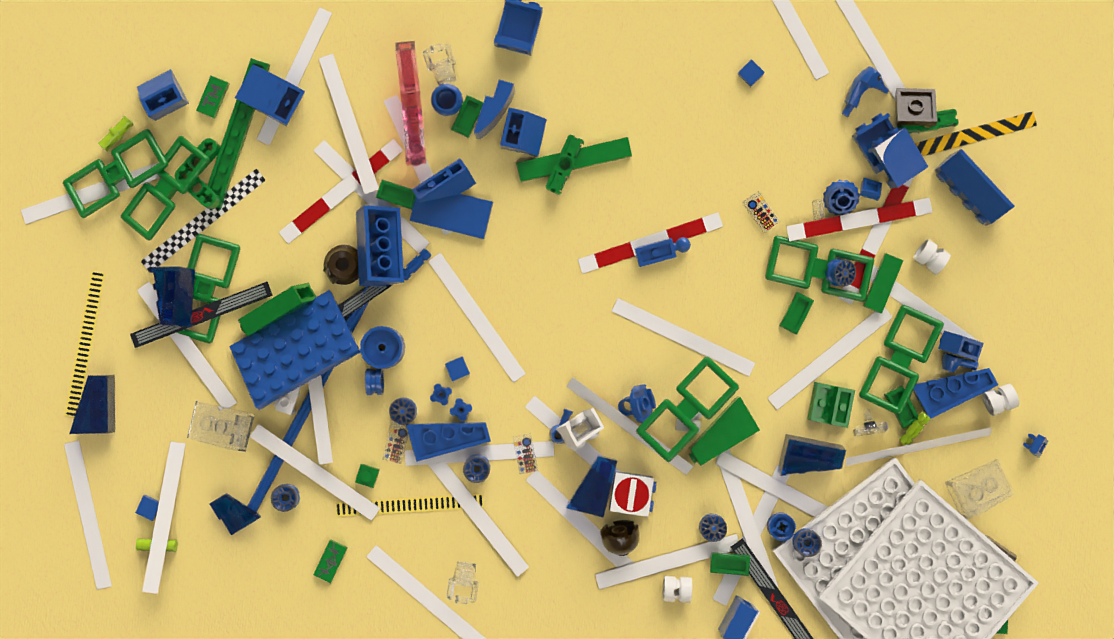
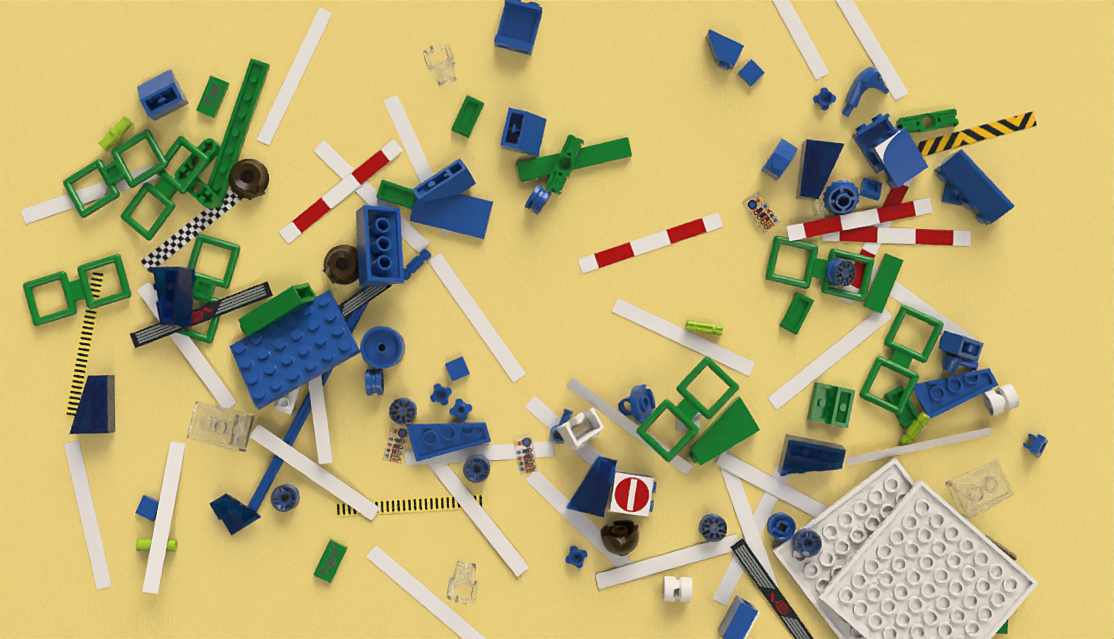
(77, 290): none -> green bar
(249, 178): none -> dark brown piece
(270, 94): blue slope -> none
(348, 124): white sticker -> none
(367, 475): green plate -> none
(411, 103): clear pink arch -> none
(446, 99): blue piece -> none
(494, 108): blue slope -> none
(537, 199): none -> blue wheel
(571, 557): none -> blue plate
(660, 251): blue plate -> none
(704, 327): none -> lime axle
(724, 50): none -> blue slope
(730, 563): green tile -> none
(779, 159): none -> blue slope
(815, 167): none -> clear blue wedge
(830, 98): none -> blue plate
(870, 427): clear piece -> none
(901, 236): none -> sticker
(916, 107): plate -> none
(931, 256): white wheel -> none
(949, 198): none -> blue tile

